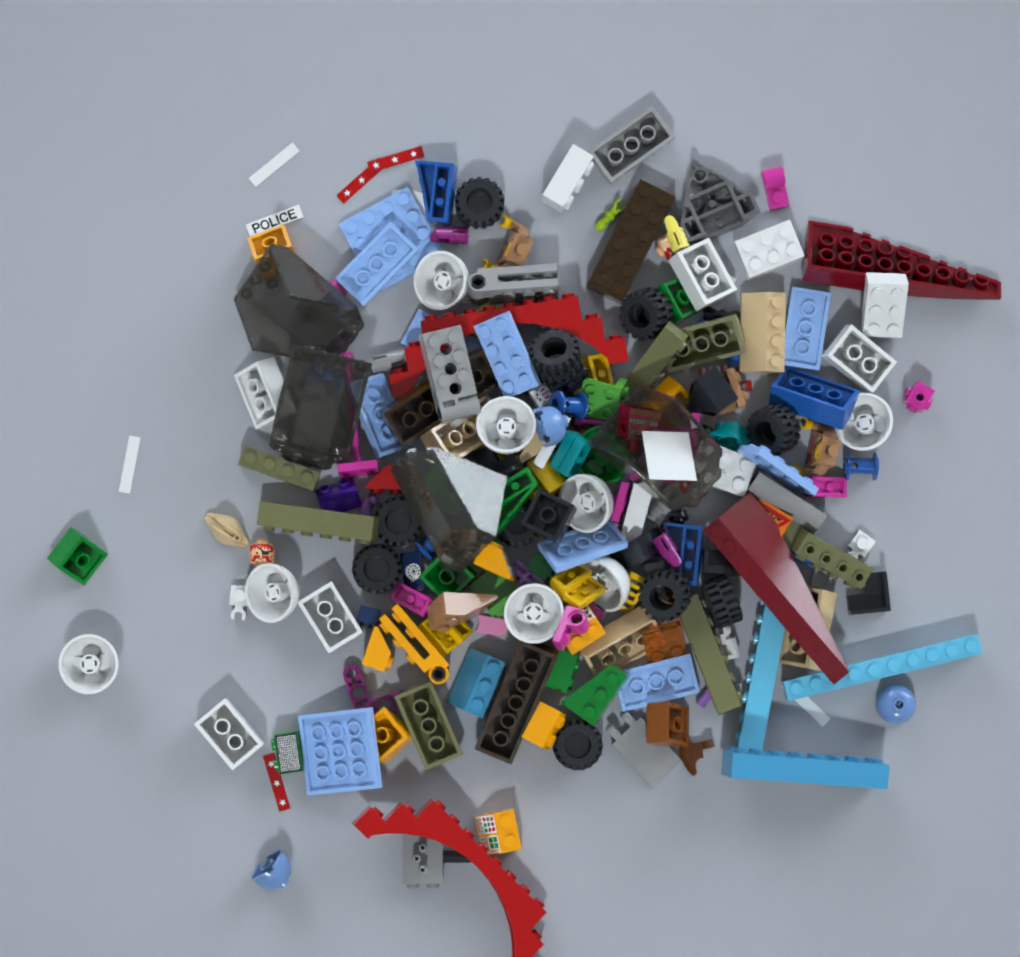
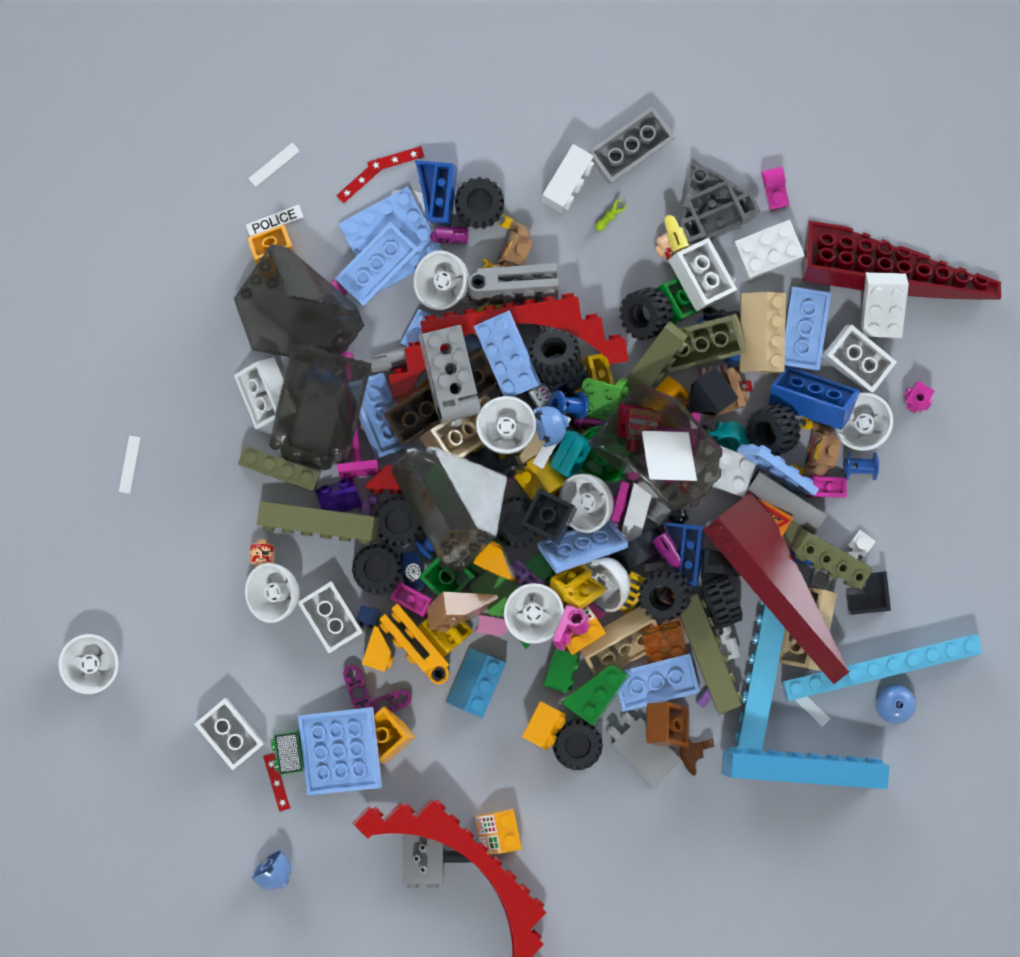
(77, 556): green slope -> none
(226, 530): tan hat -> none
(238, 598): white plate -> none
(428, 724): olive brick -> none
(516, 700): dark brown brick -> none
(517, 492): green wedge -> none
(630, 242): dark brown brick -> none

